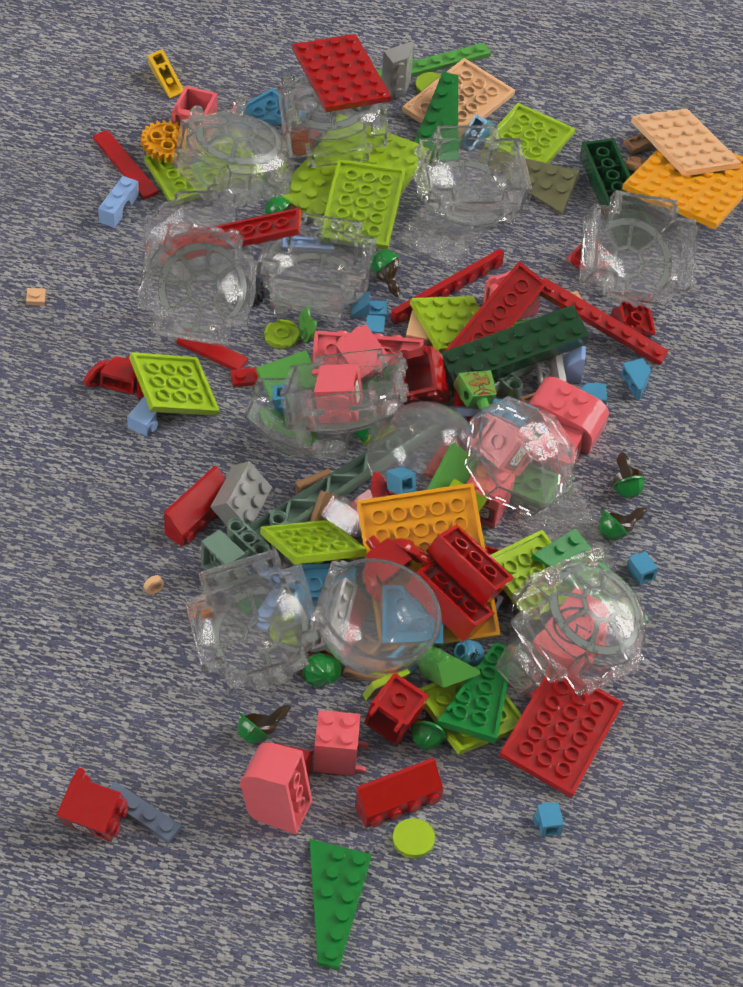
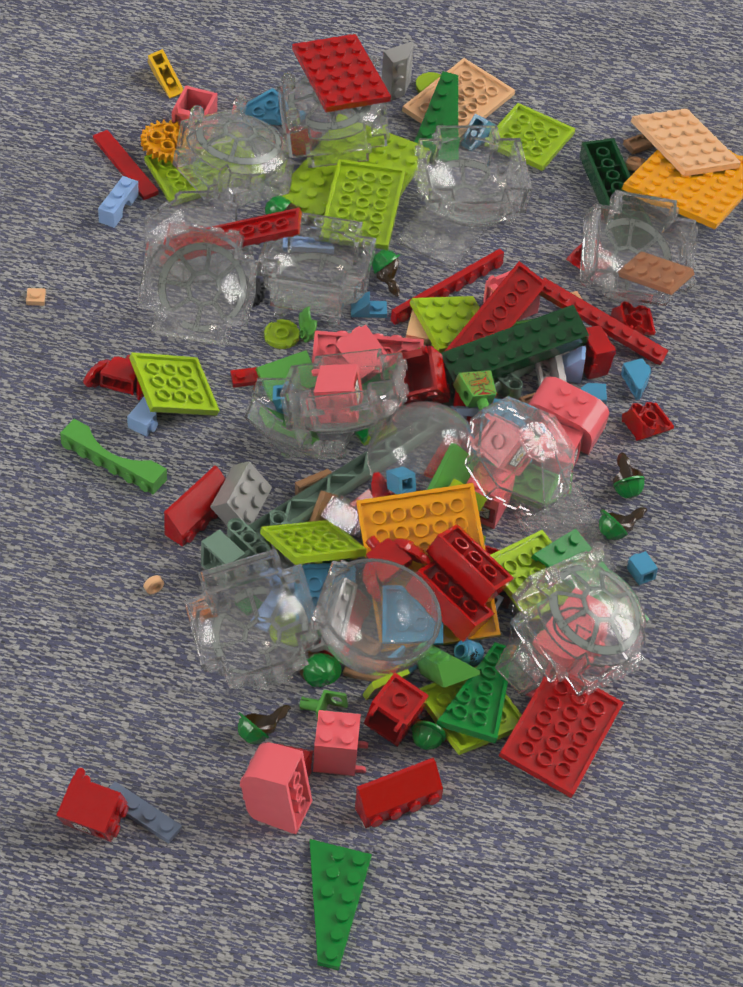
(145, 474): none -> bright green arch
(216, 353): red tile -> none
(322, 703): none -> bright green bracket
(376, 324): dark azure brick -> none
(413, 838): lime tile -> none
(448, 59): bright green plate -> none
(548, 819): dark azure brick -> none
(551, 184): olive wing -> none
(598, 353): none -> red brick
(646, 420): none -> red slope
(656, 273): none -> nougat plate

